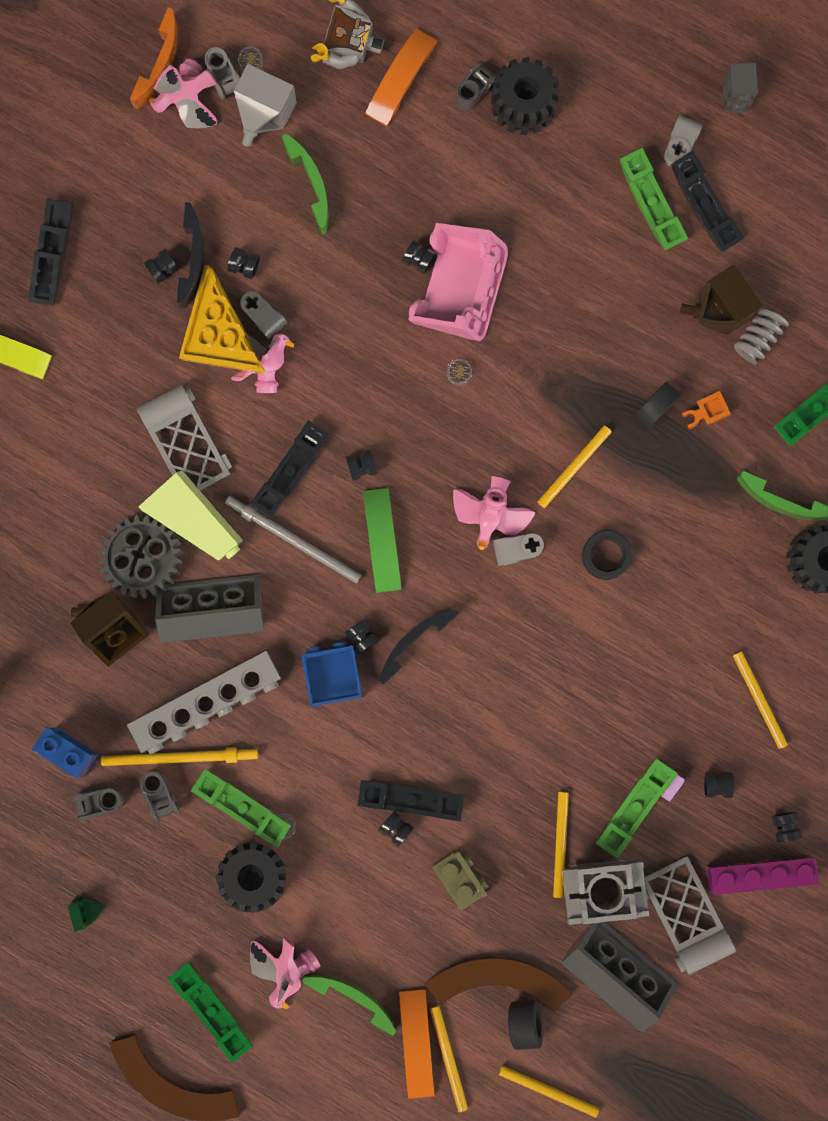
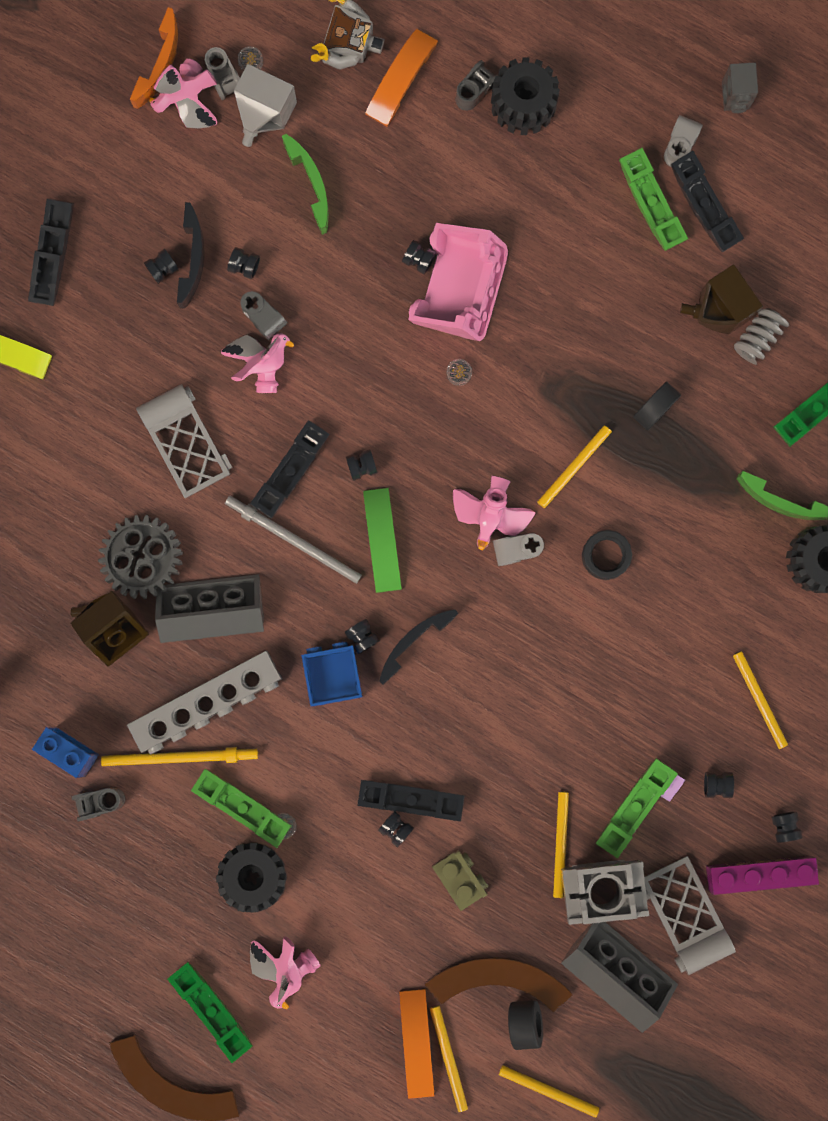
(84, 912): dark green tile -> none
(159, 797): dark grey piece -> none
(189, 513): yellowish green slope -> none
(215, 331): yellow tile -> none
(322, 982): bright green slope -> none
(710, 408): orange plate -> none

